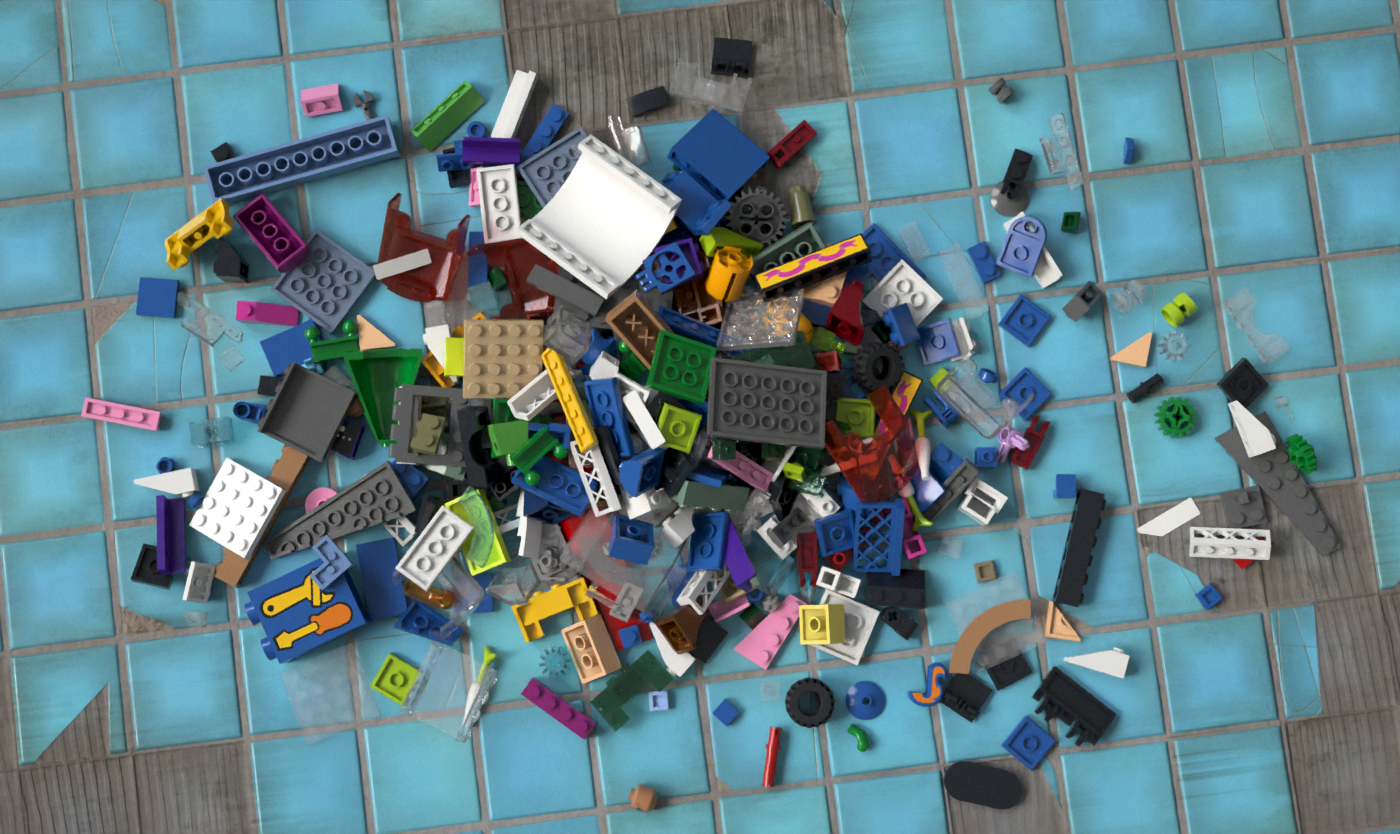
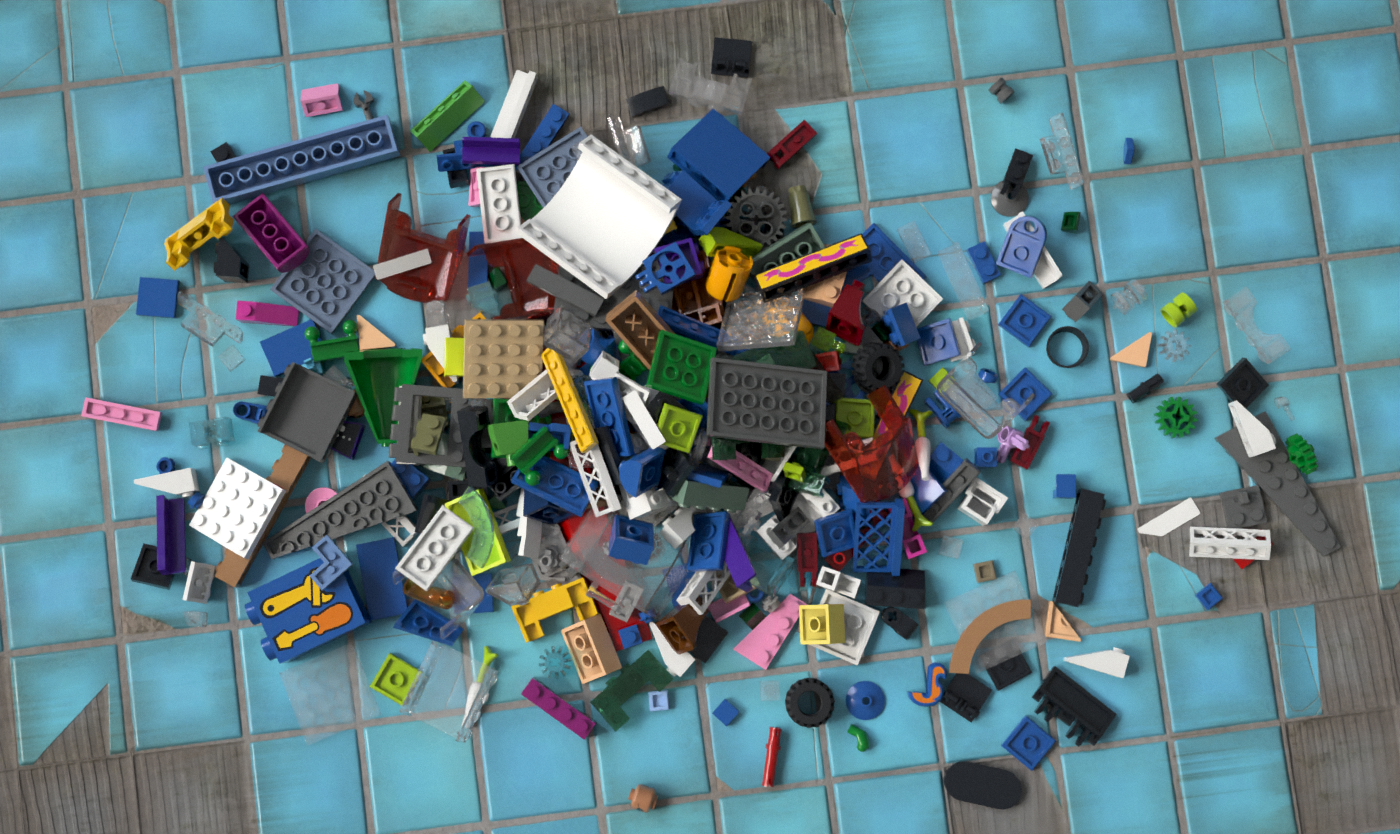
(1085, 346): none -> black tyre

